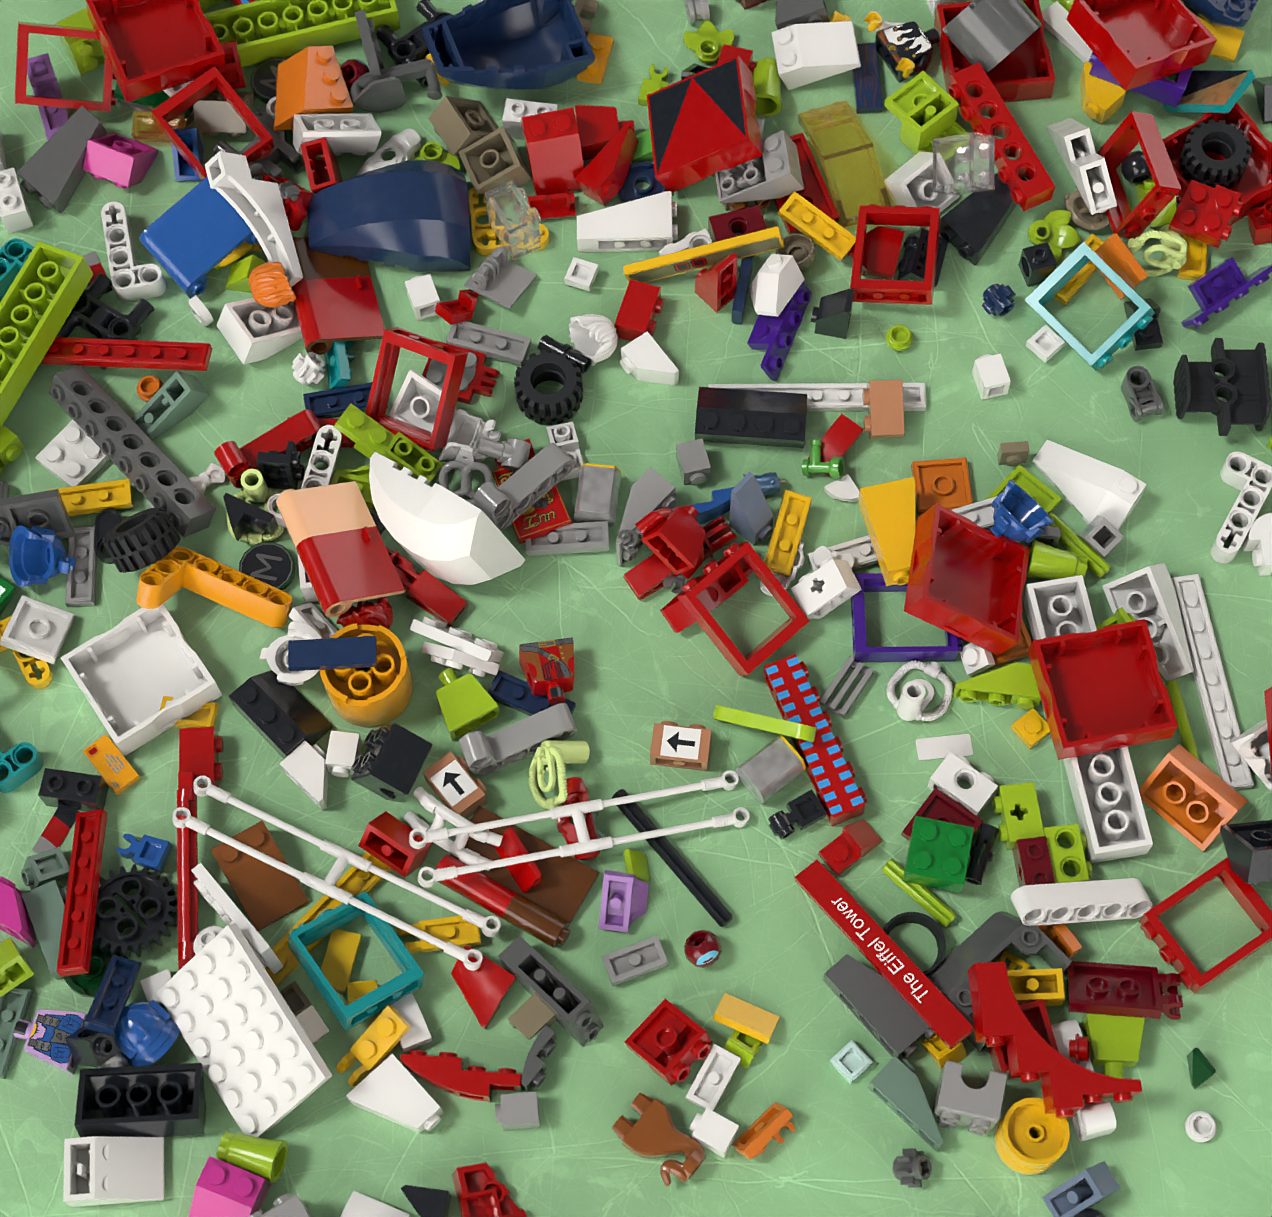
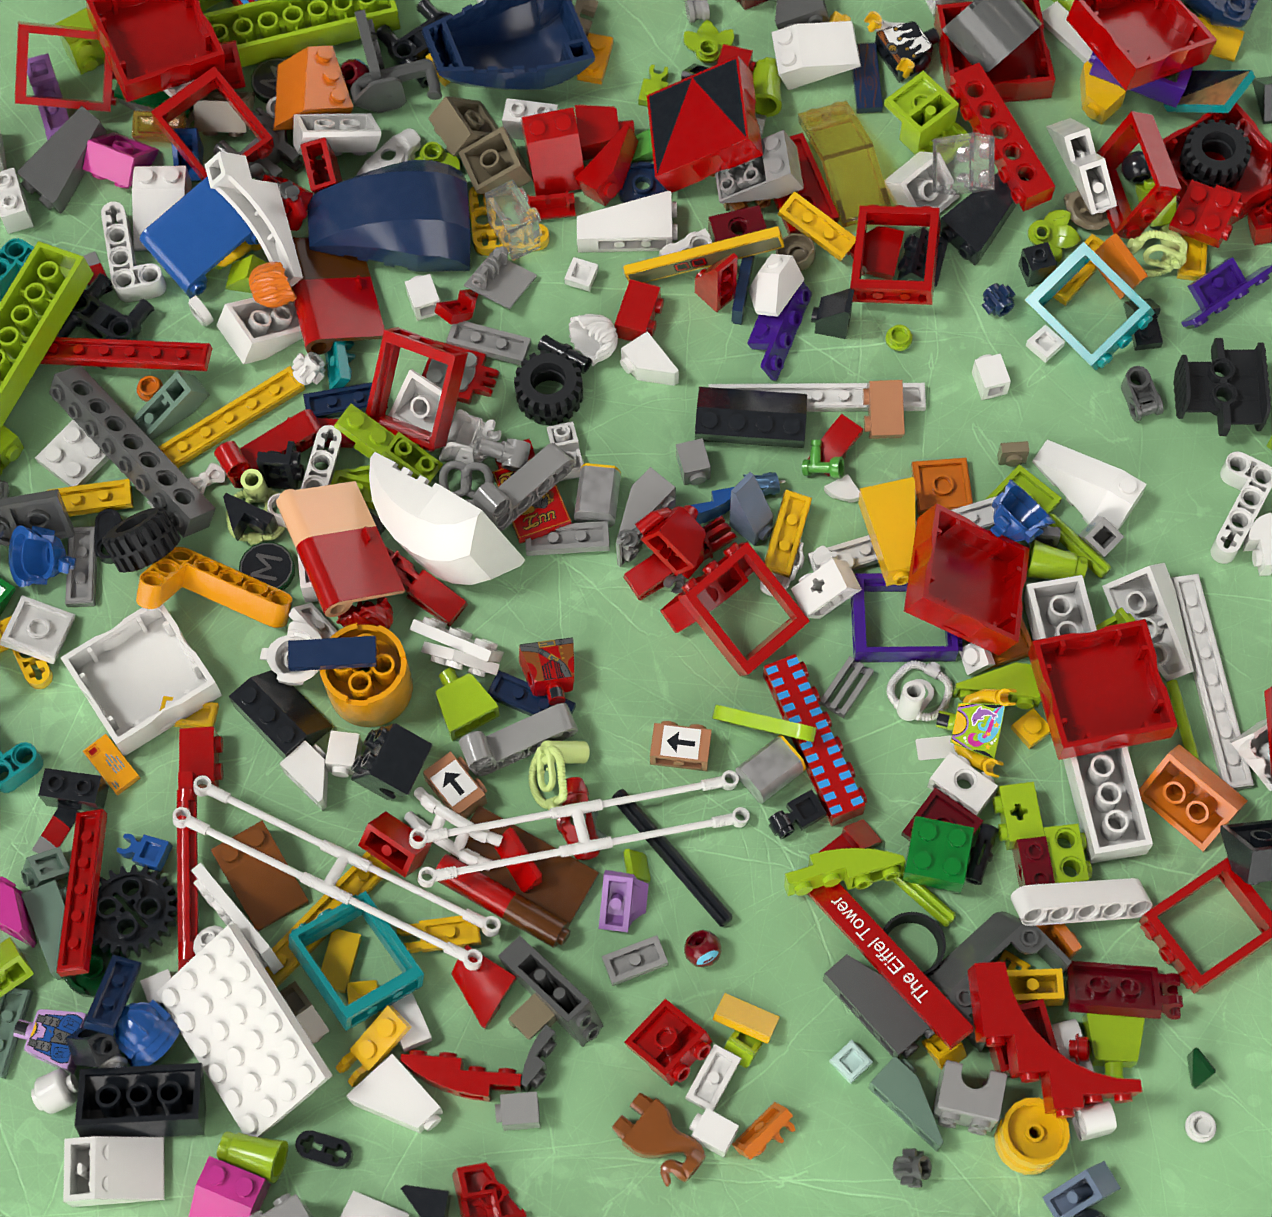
(55, 1091): none -> white head
(153, 193): none -> white slope
(232, 417): none -> yellow tile
(325, 1142): none -> black beam
(854, 865): none -> lime slope
(978, 727): none -> torso

